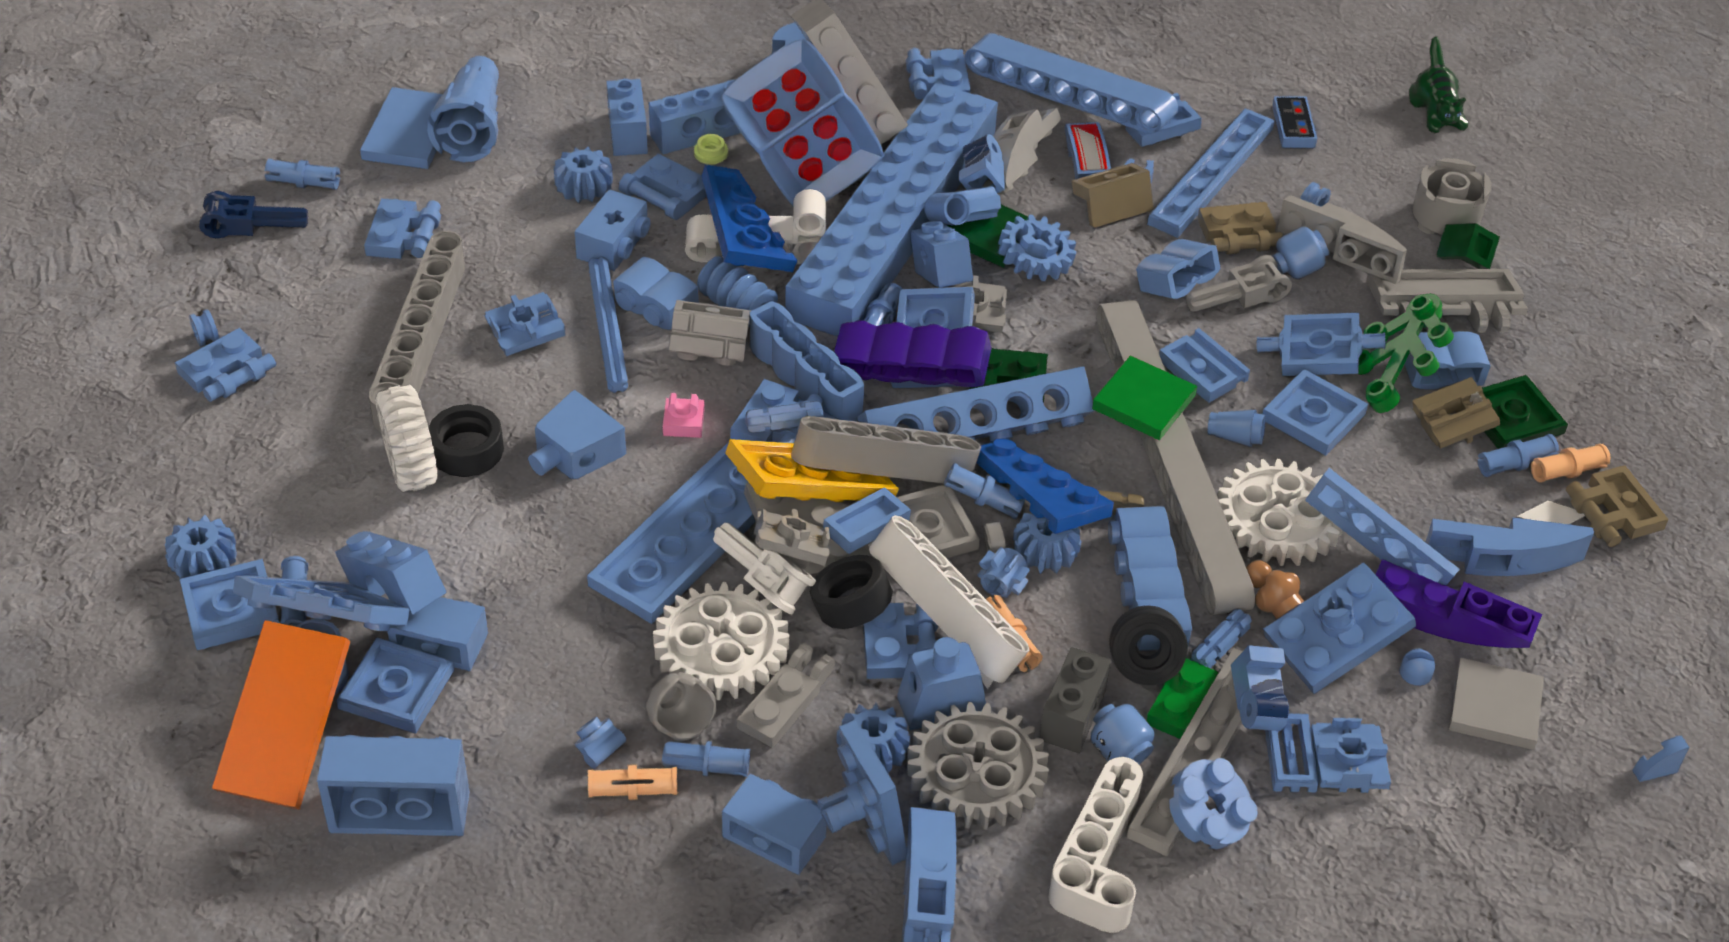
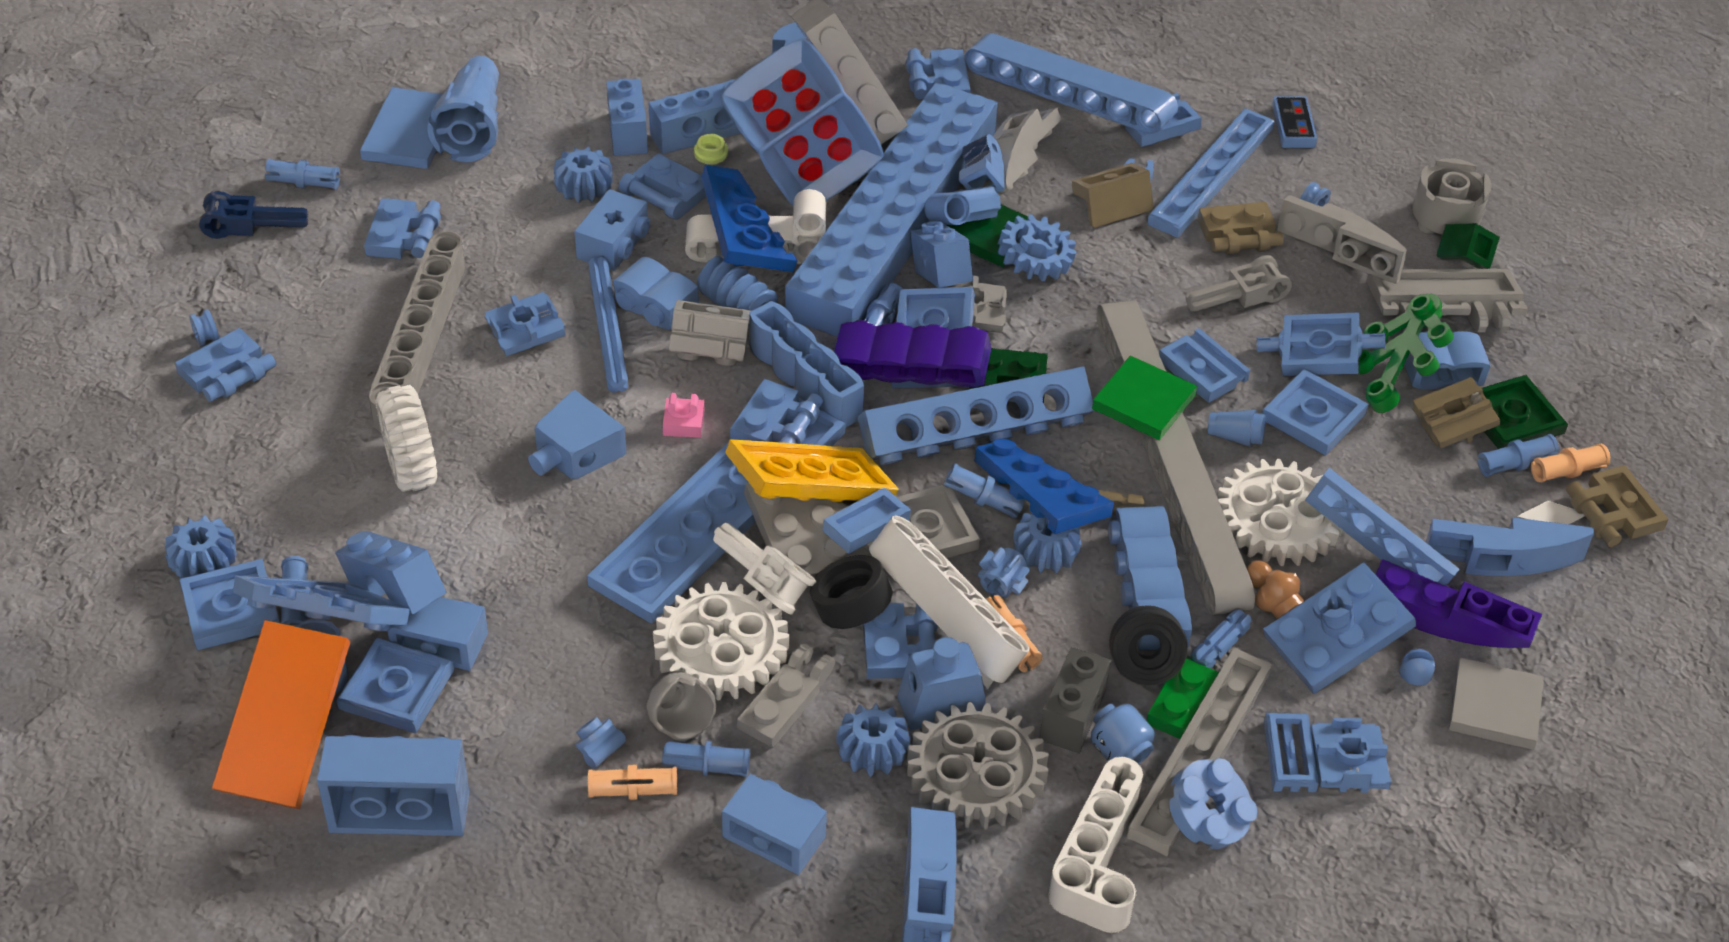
(466, 419): black tyre -> none
(781, 416): medium blue axle -> none
(792, 536): light grey piece -> none
(867, 795): medium blue plate -> none
(881, 449): light grey beam -> none
(993, 536): light grey tile -> none
(1087, 148): slope -> none
(1178, 268): medium blue brick -> none
(1260, 688): medium blue leg -> none
(1301, 252): medium blue head -> none
(1438, 93): dark green animal -> none
(1664, 762): medium blue tile -> none

